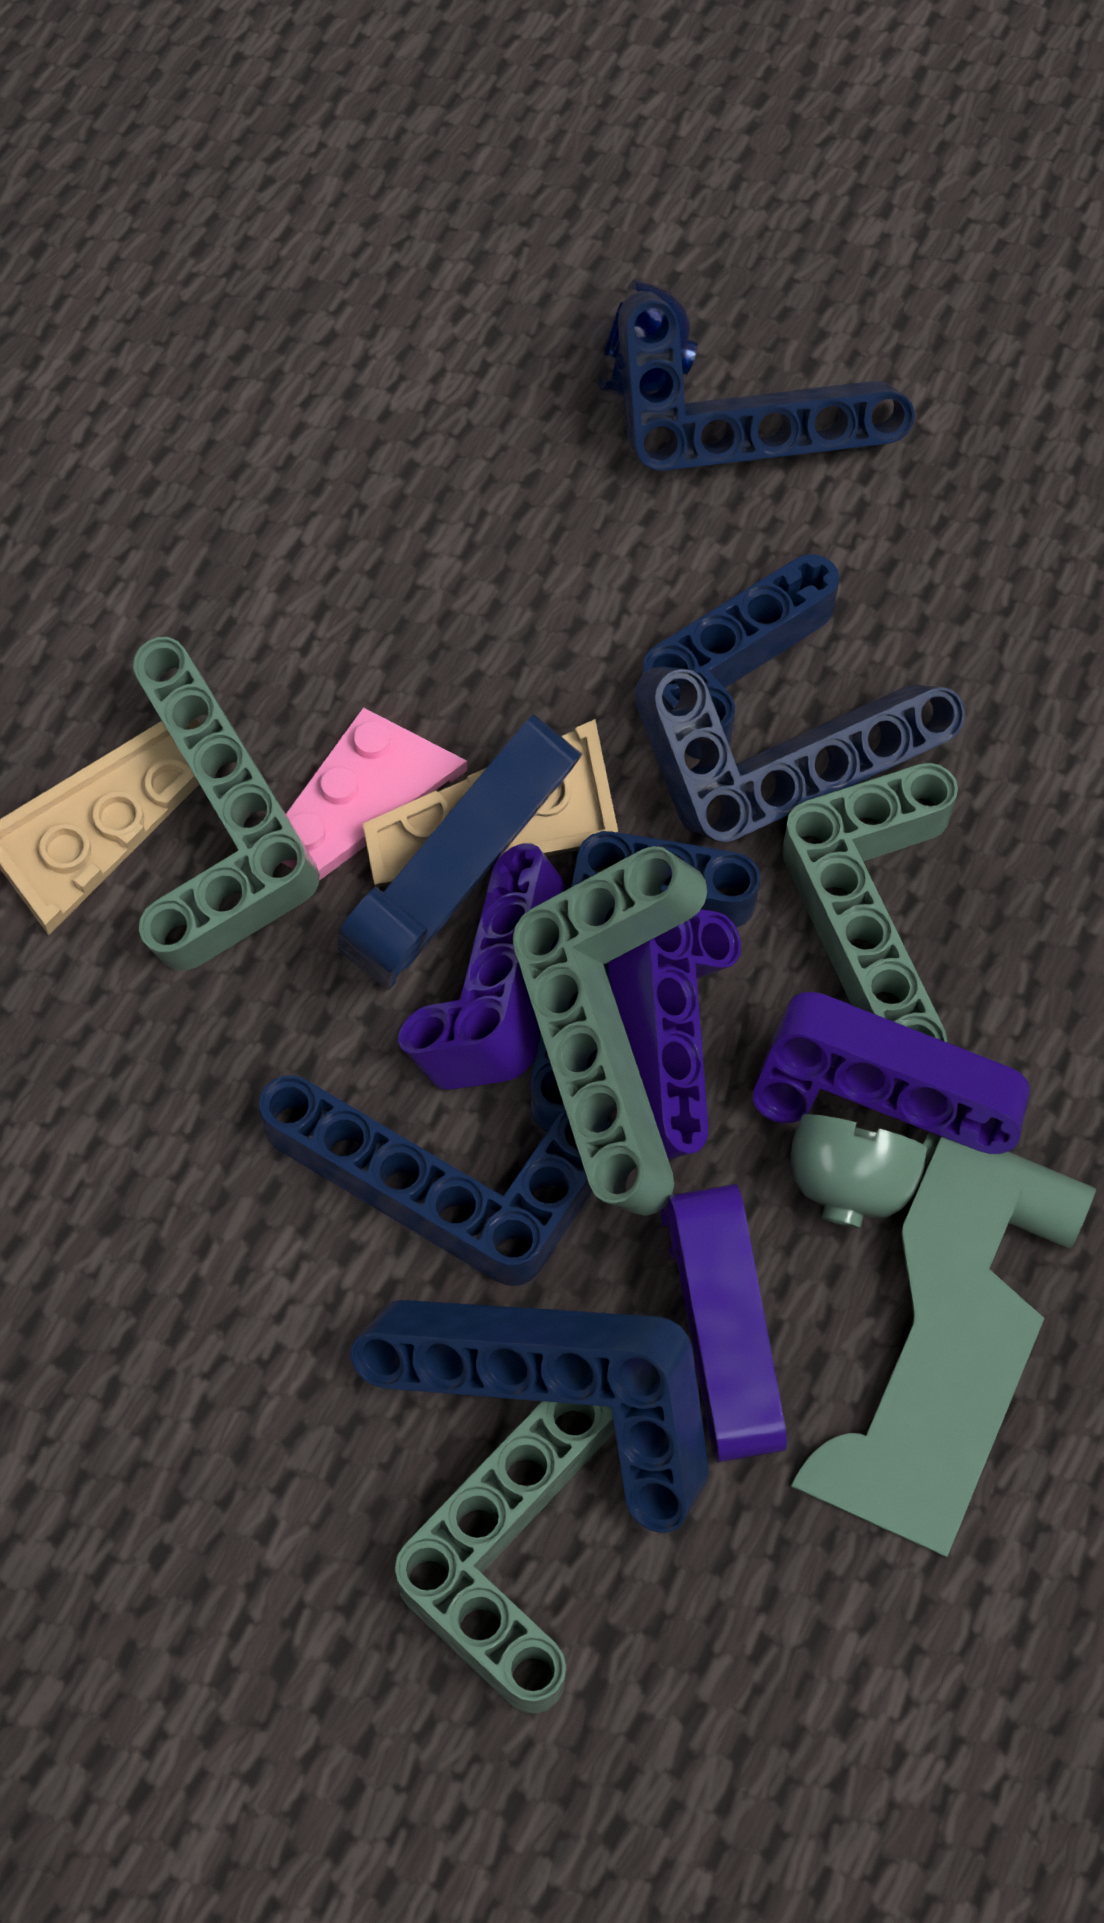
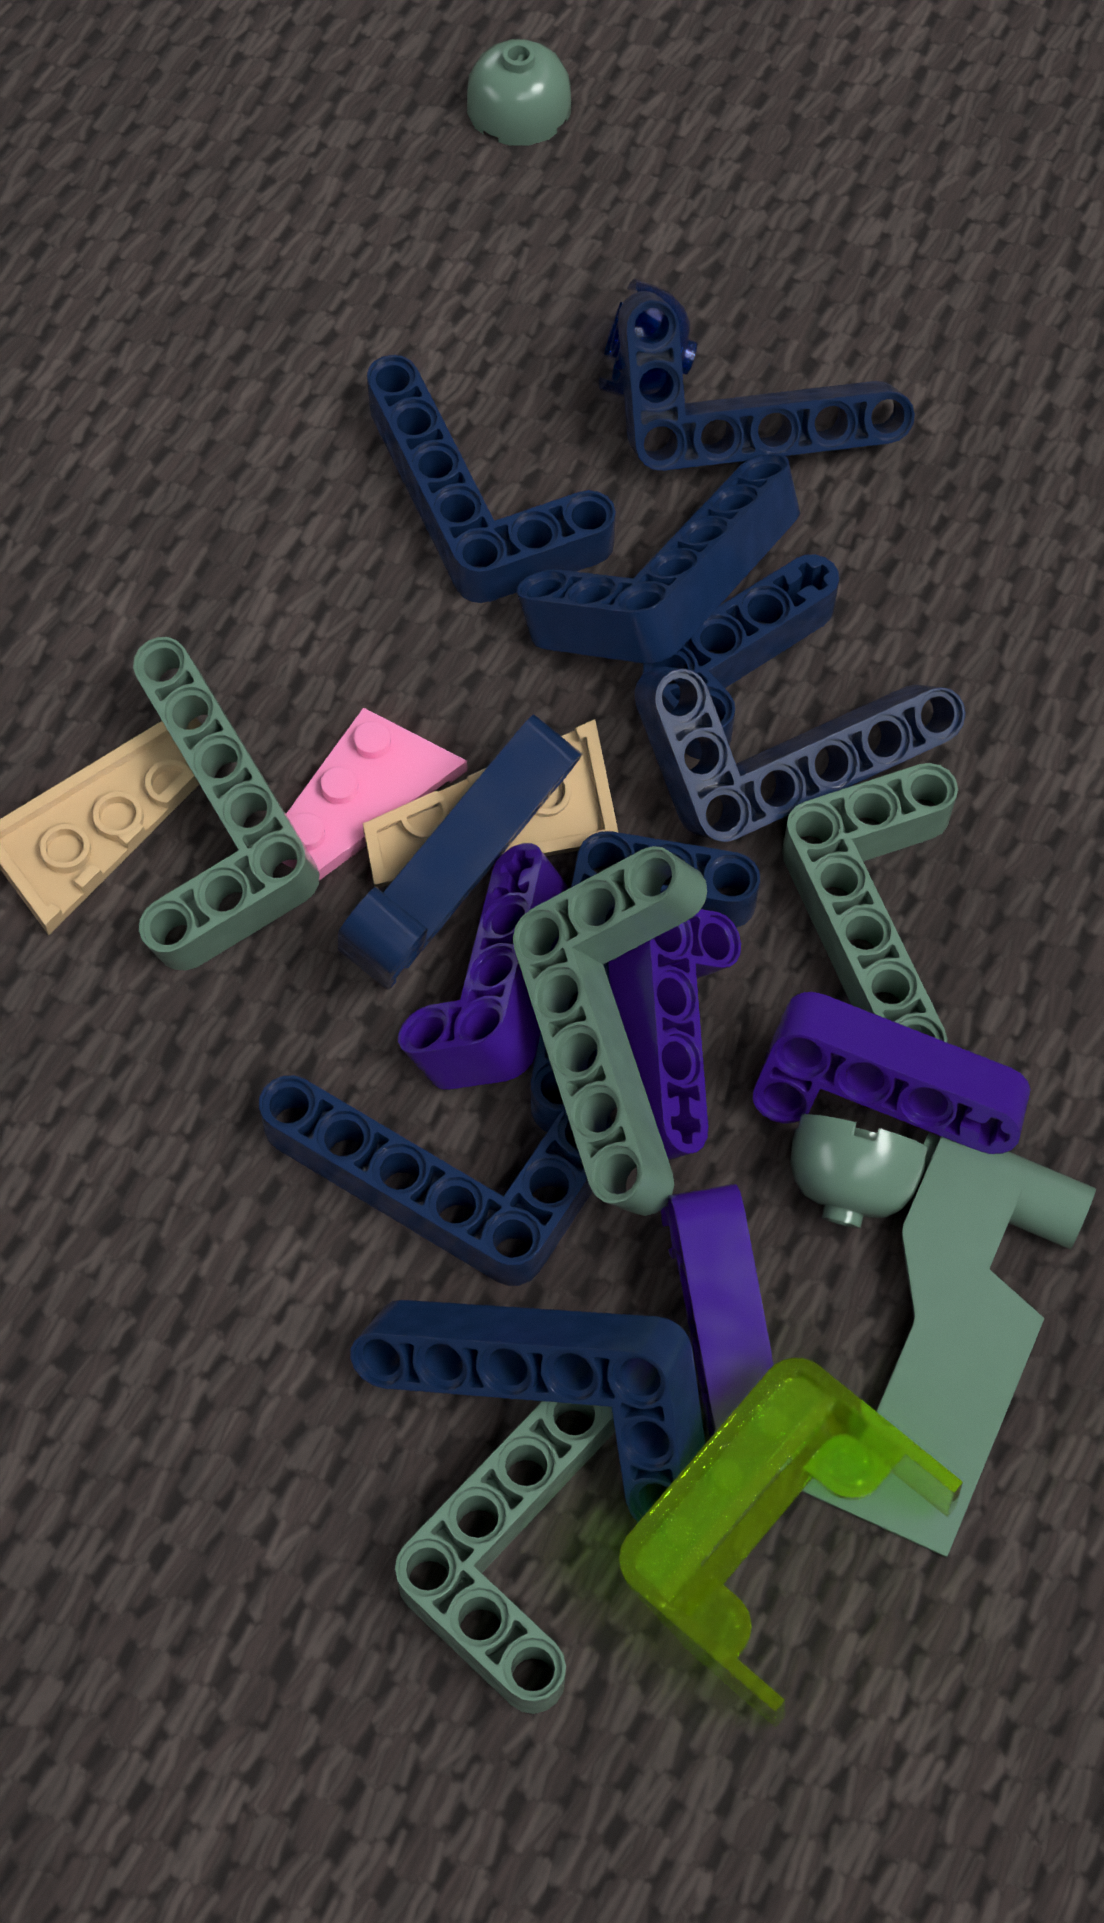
(448, 494): none -> dark blue beam
(519, 92): none -> sand green cylinder
(679, 587): none -> dark blue beam
(722, 1504): none -> clear neon green windscreen

